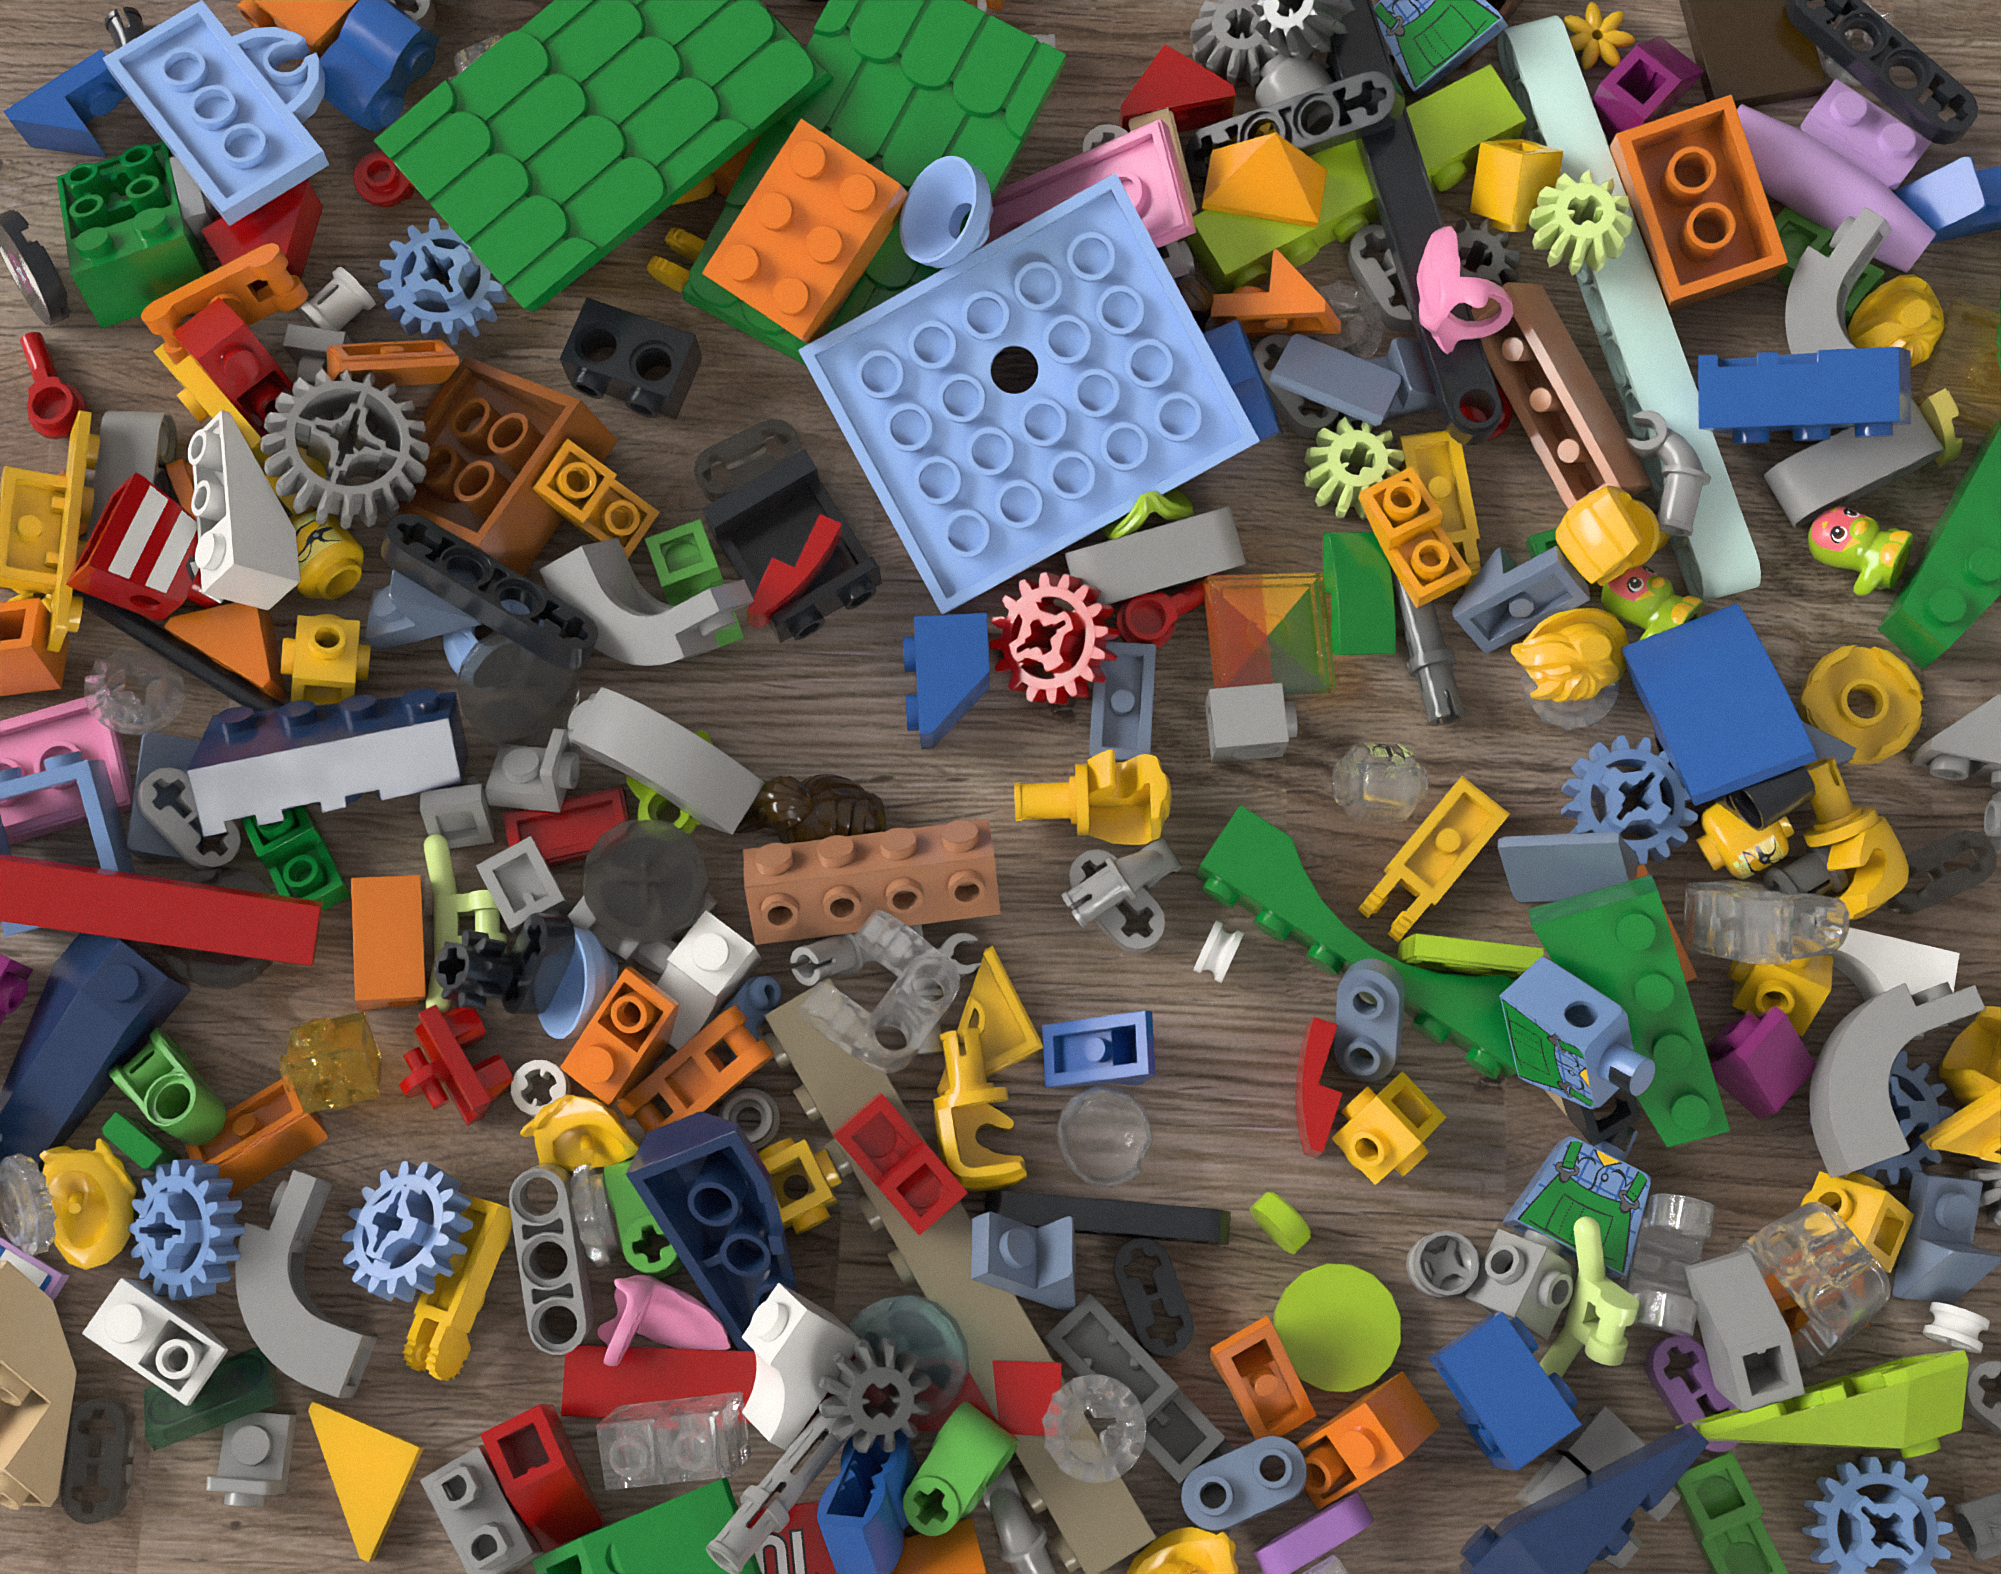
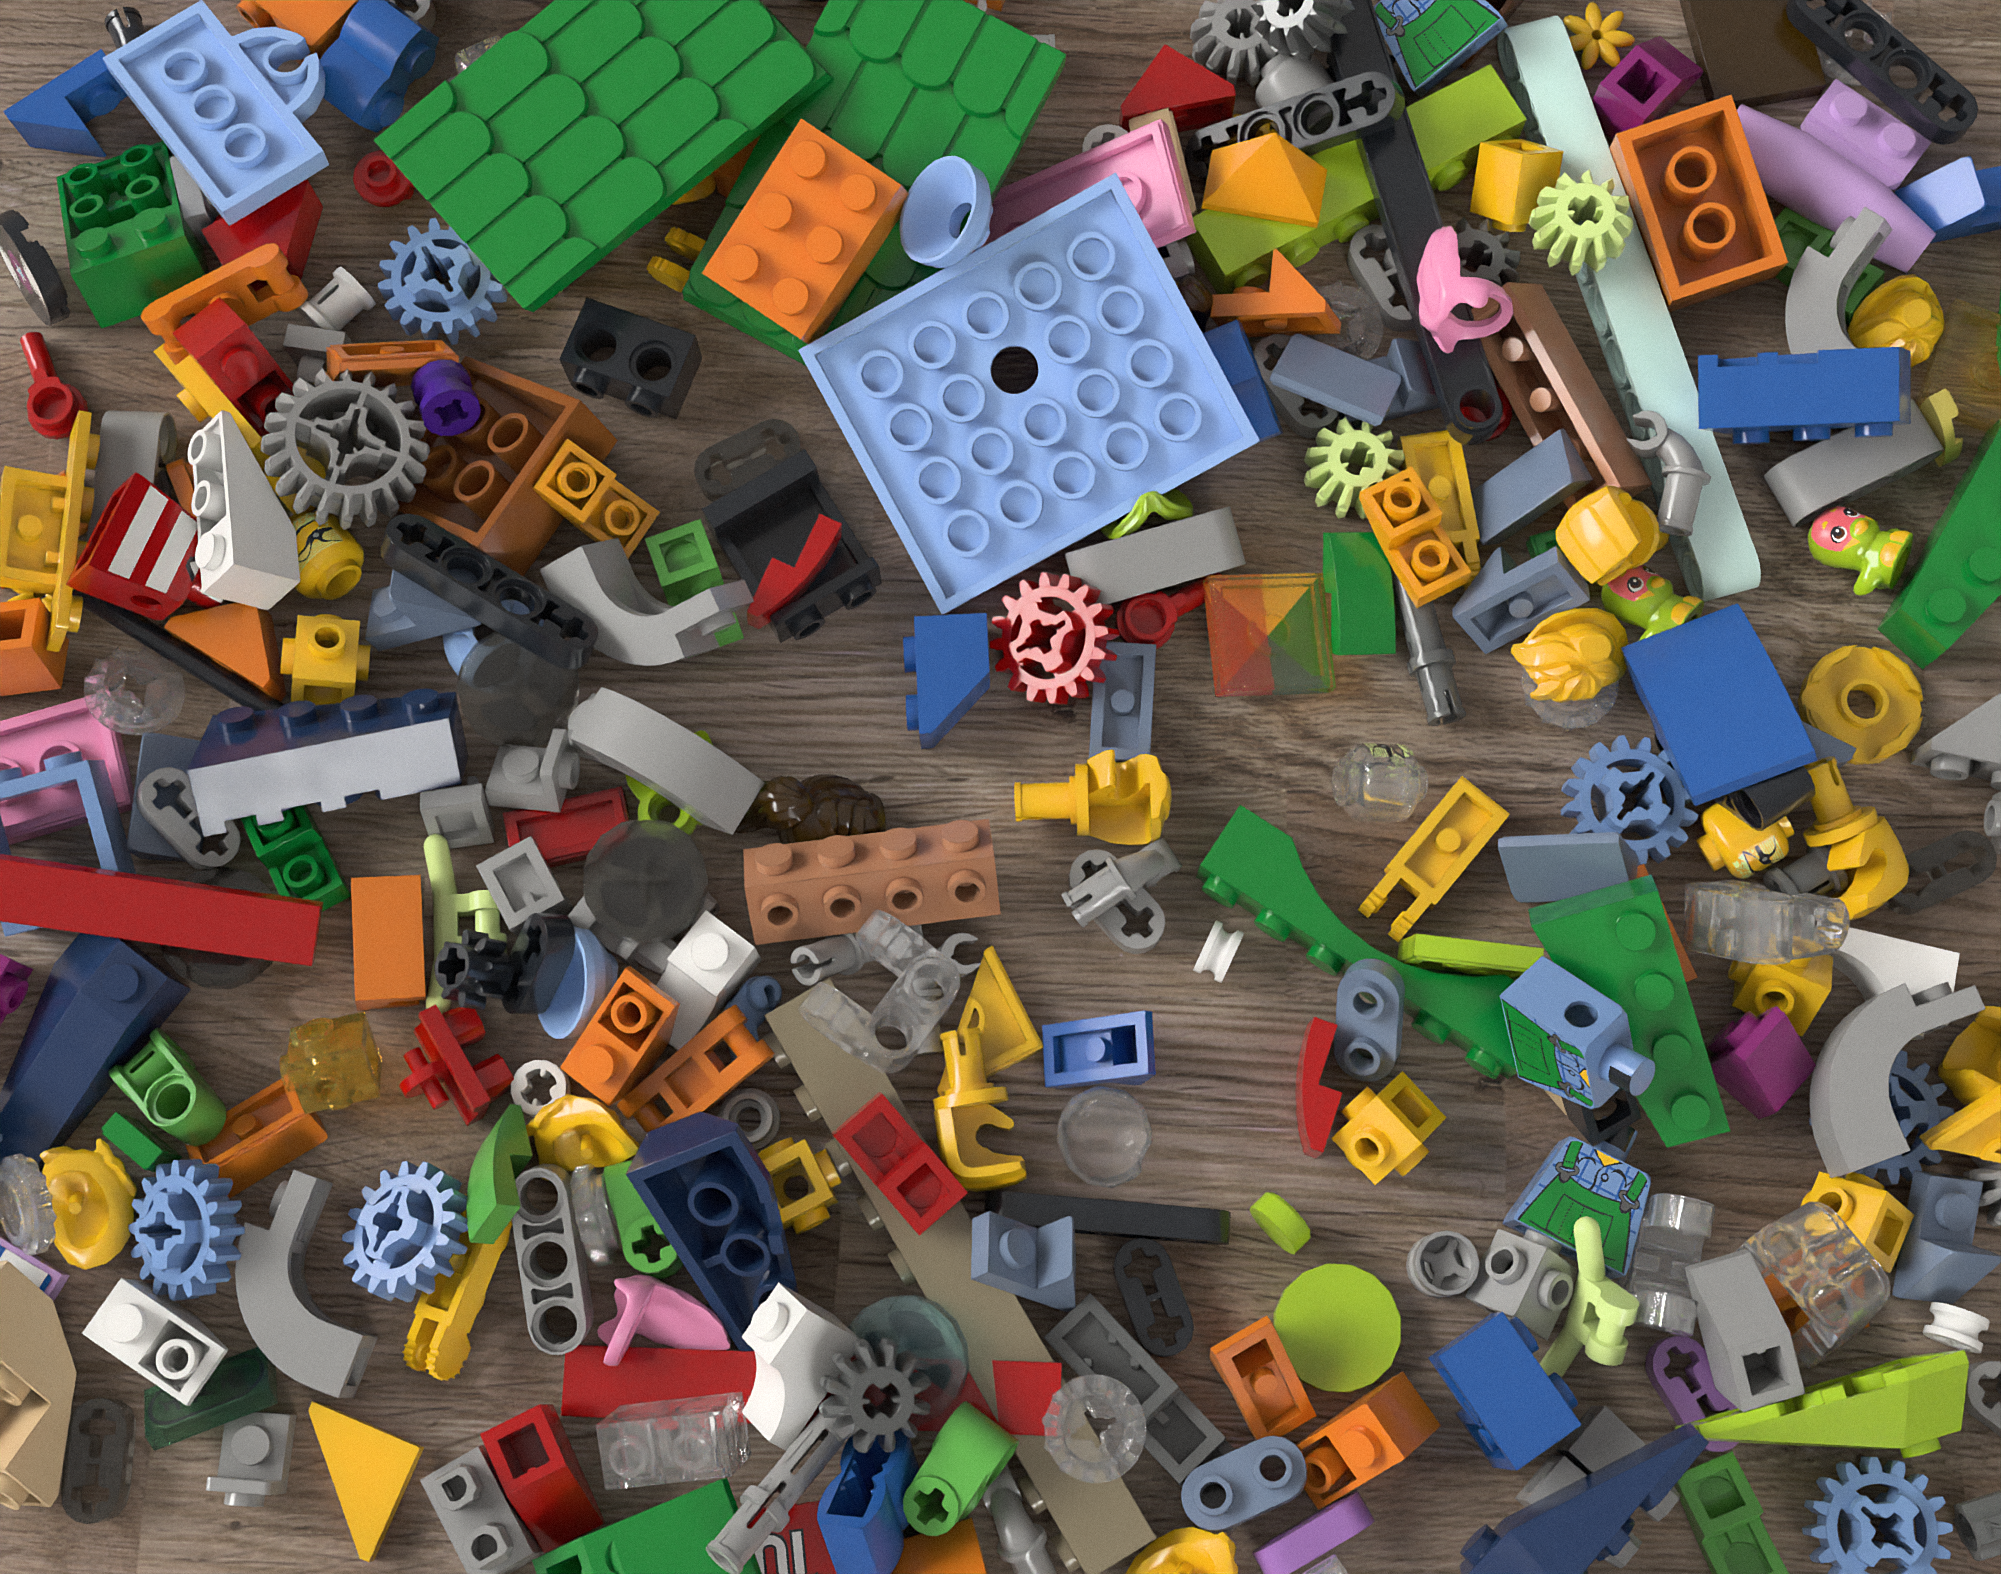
(445, 397): none -> dark purple wheel
(491, 1184): none -> bright green slope
(1249, 722): light grey brick -> none
(1528, 488): none -> sand blue slope

